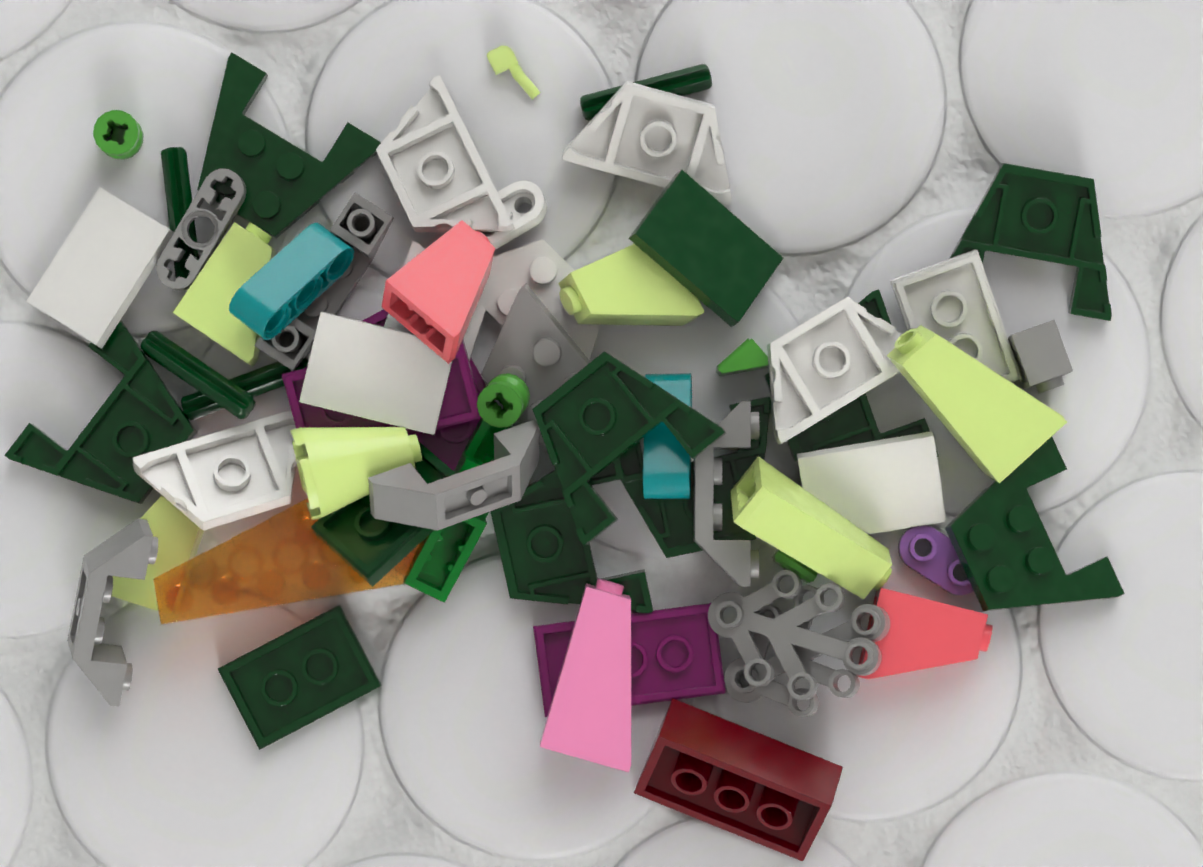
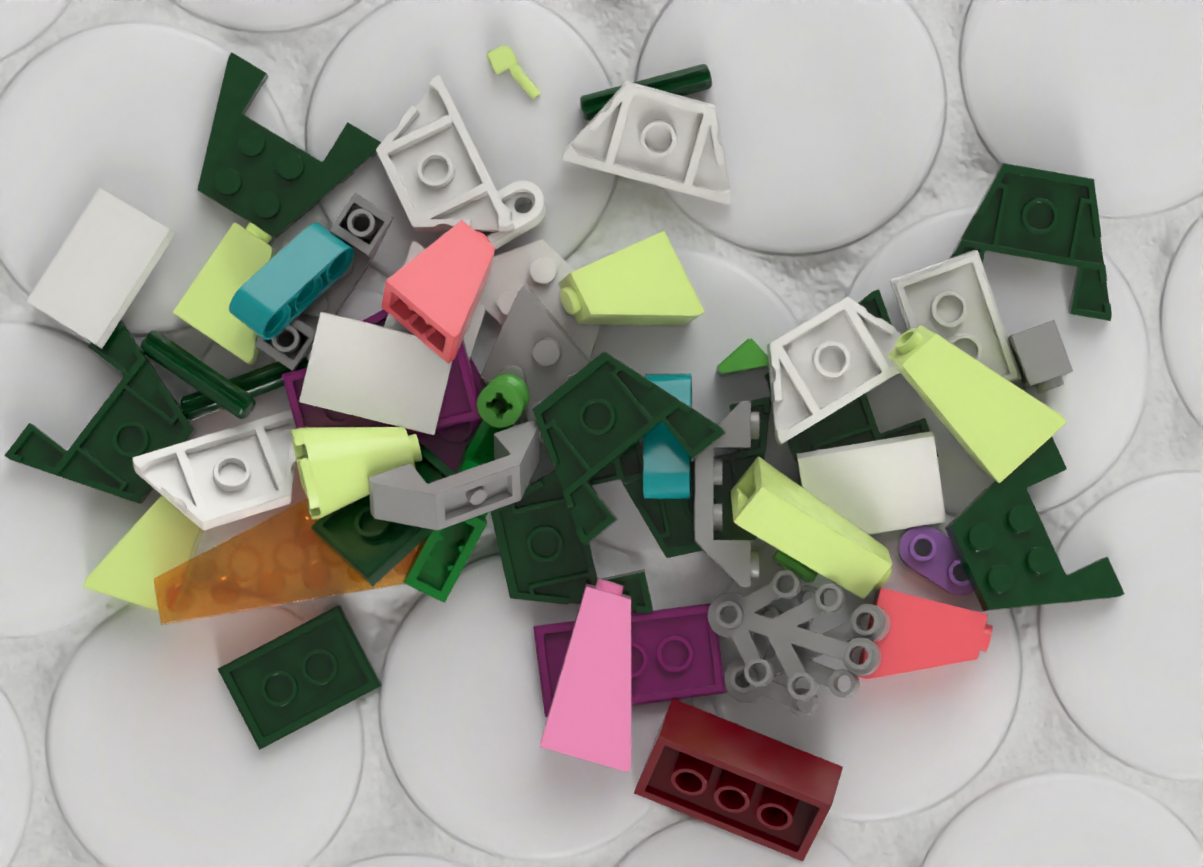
(120, 556): light grey slope -> none
(123, 142): bright green wheel -> none
(178, 199): dark green axle -> none
(194, 211): light grey beam -> none
(706, 248): dark green tile -> none

